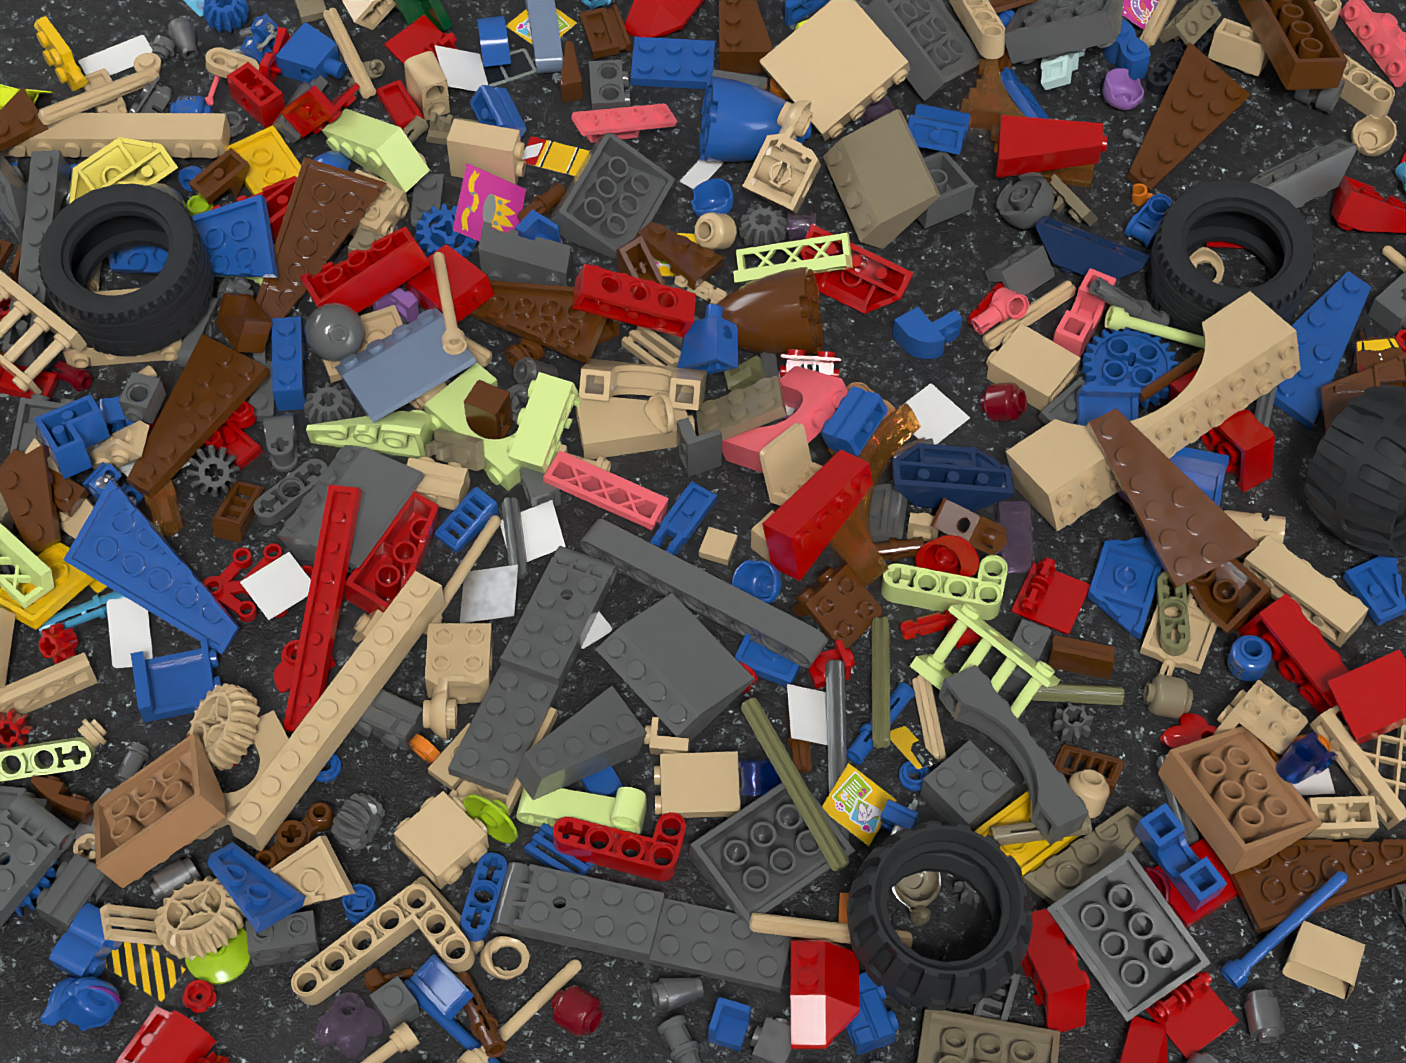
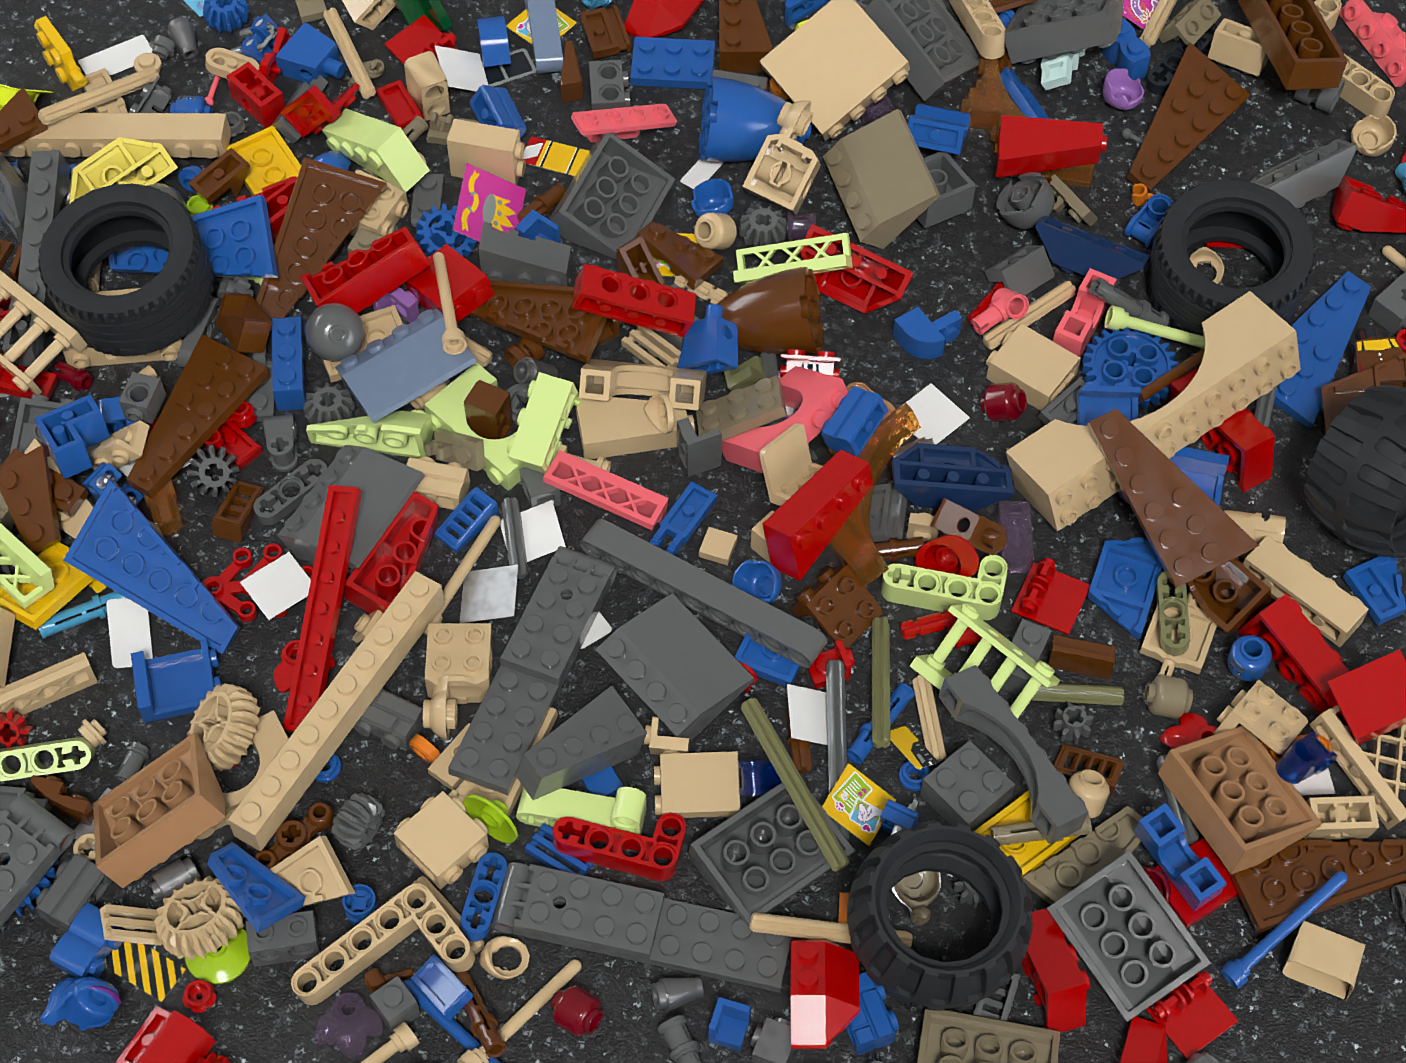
(58, 643): red gear -> none
(1263, 1016): flat silver brick -> none

